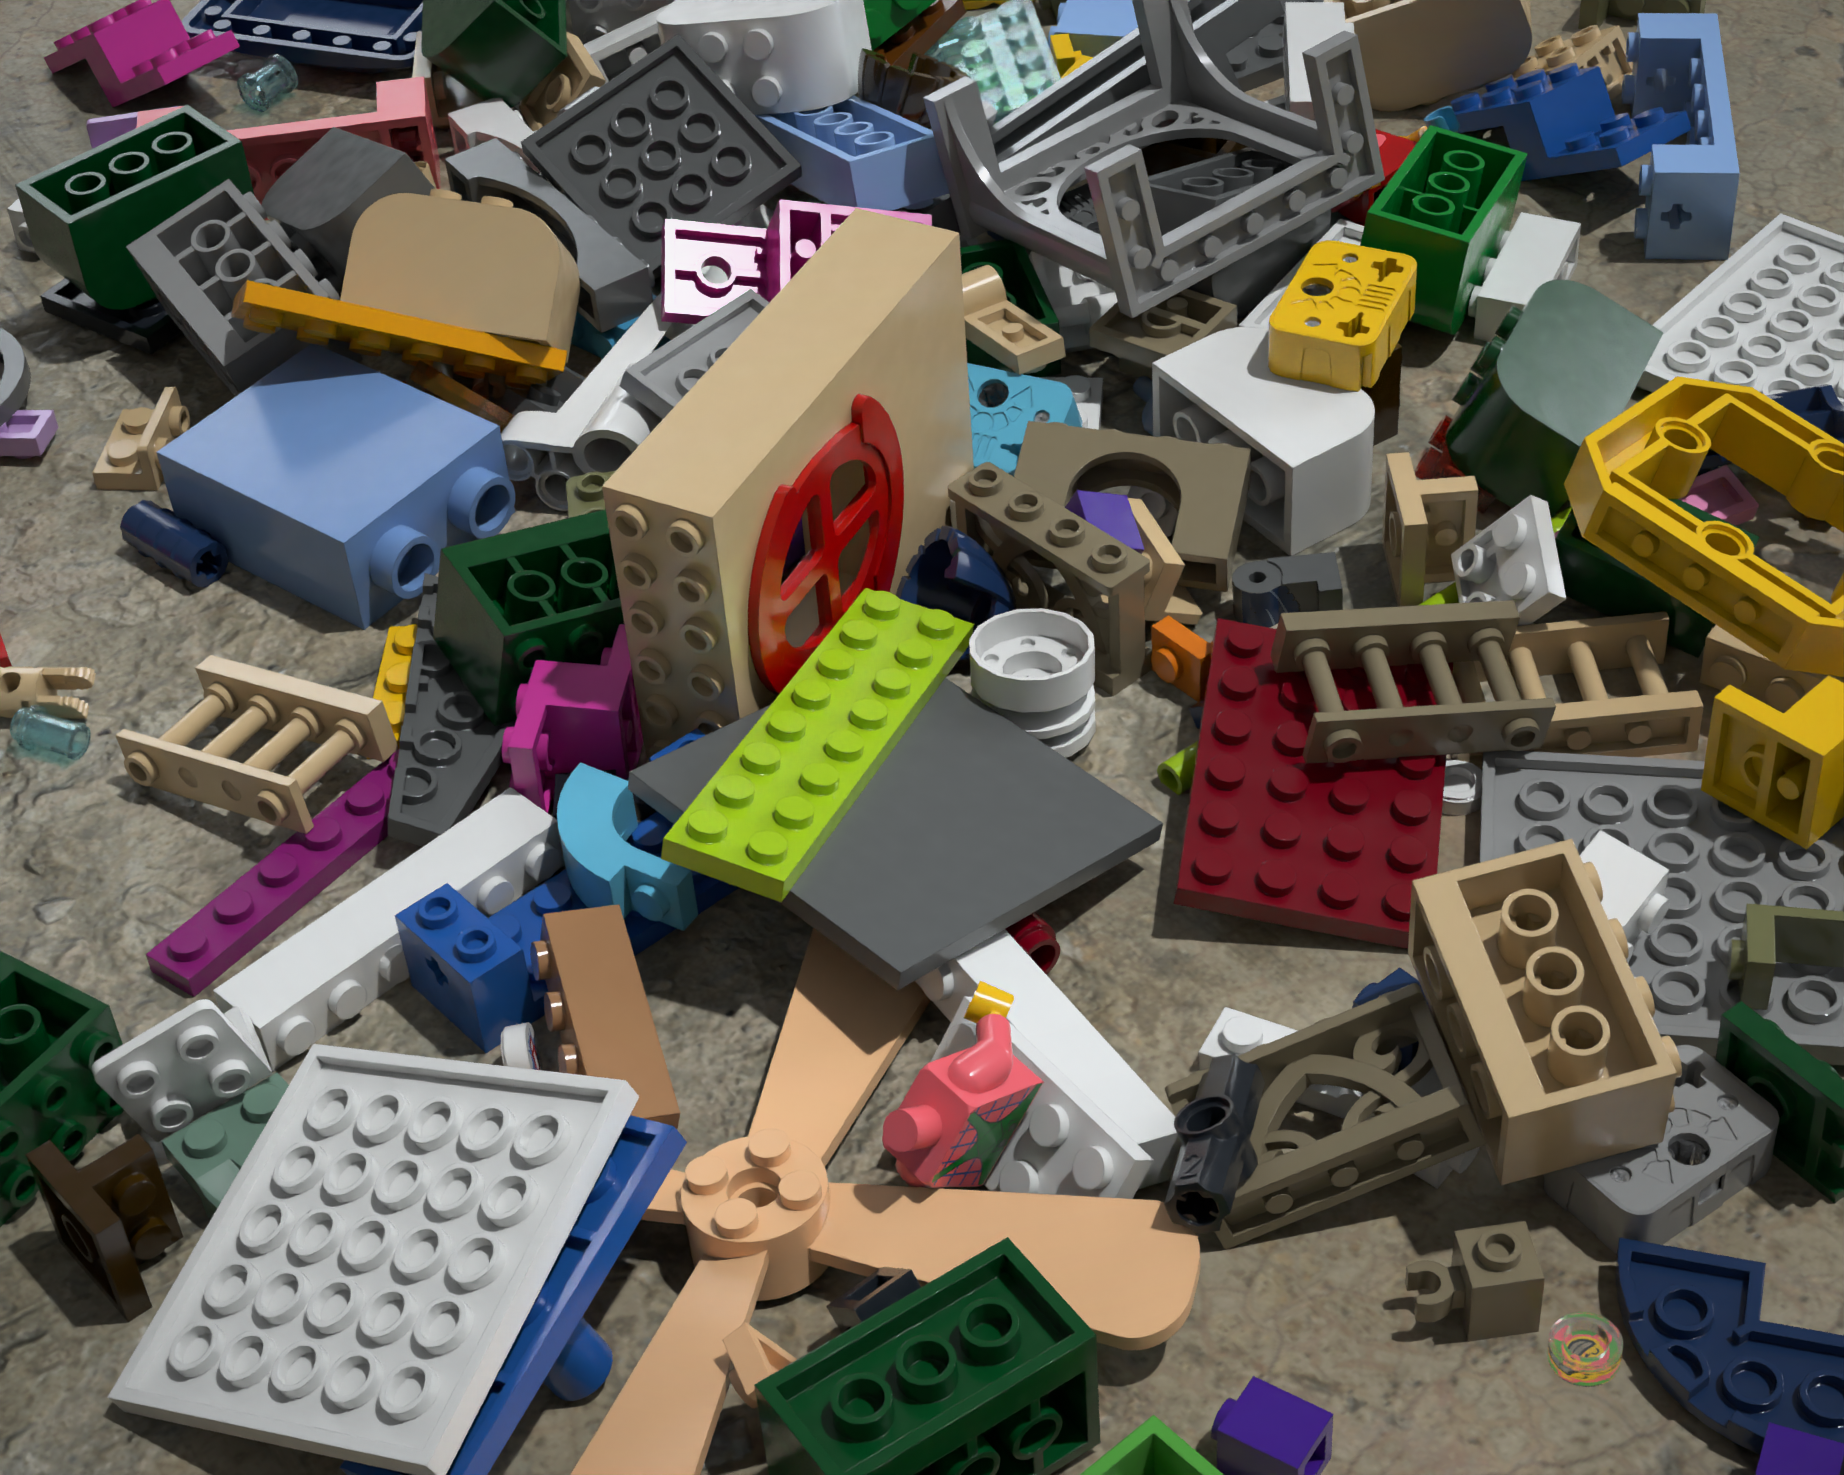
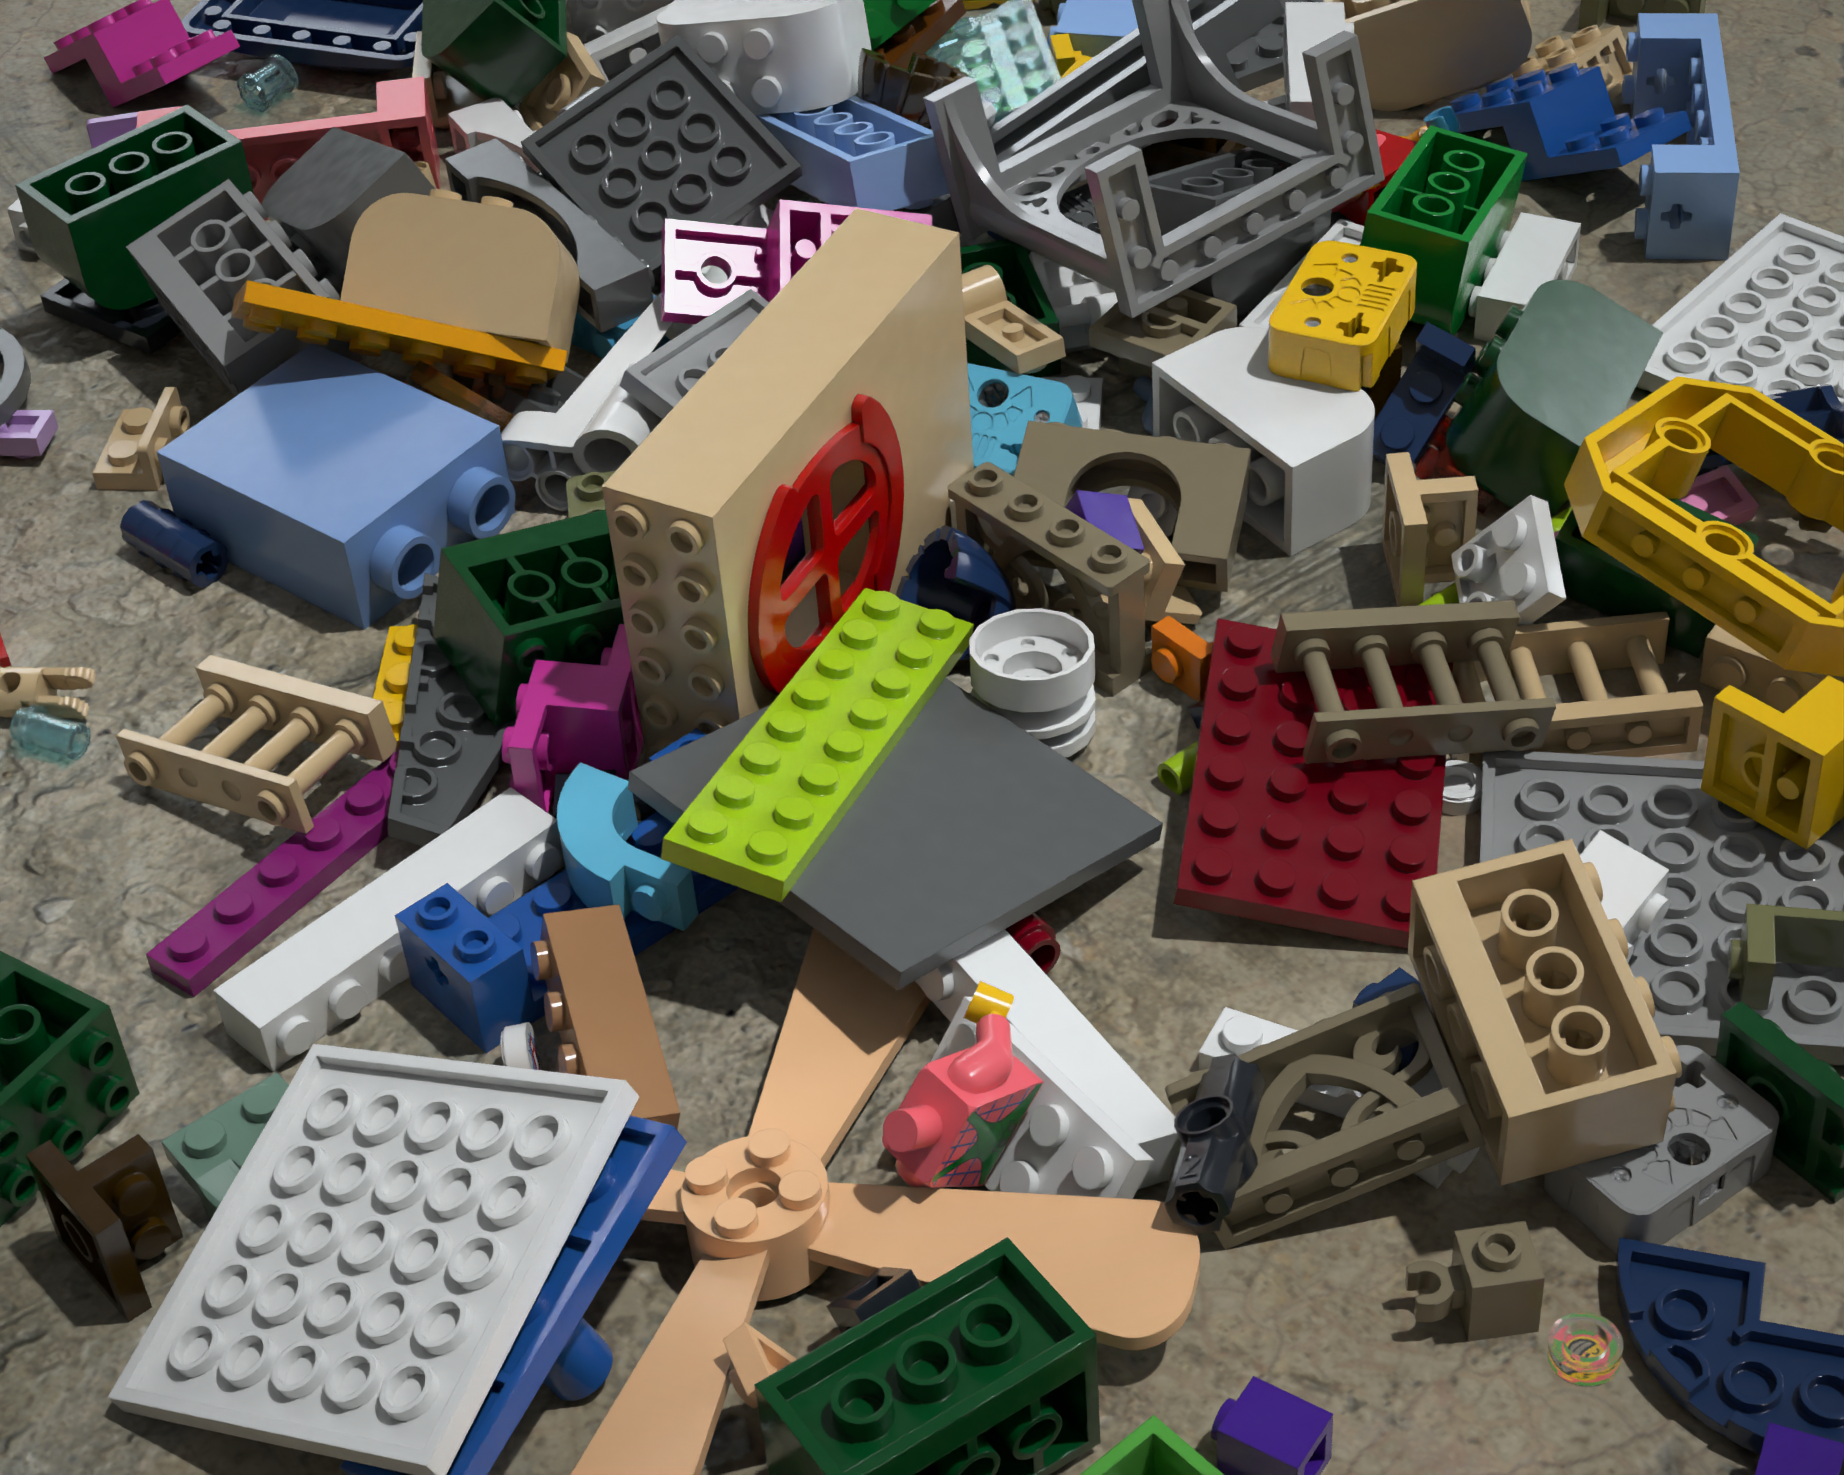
(183, 1067): white bracket -> none
(1286, 586): dark grey leg -> none
(1422, 394): none -> dark blue bracket

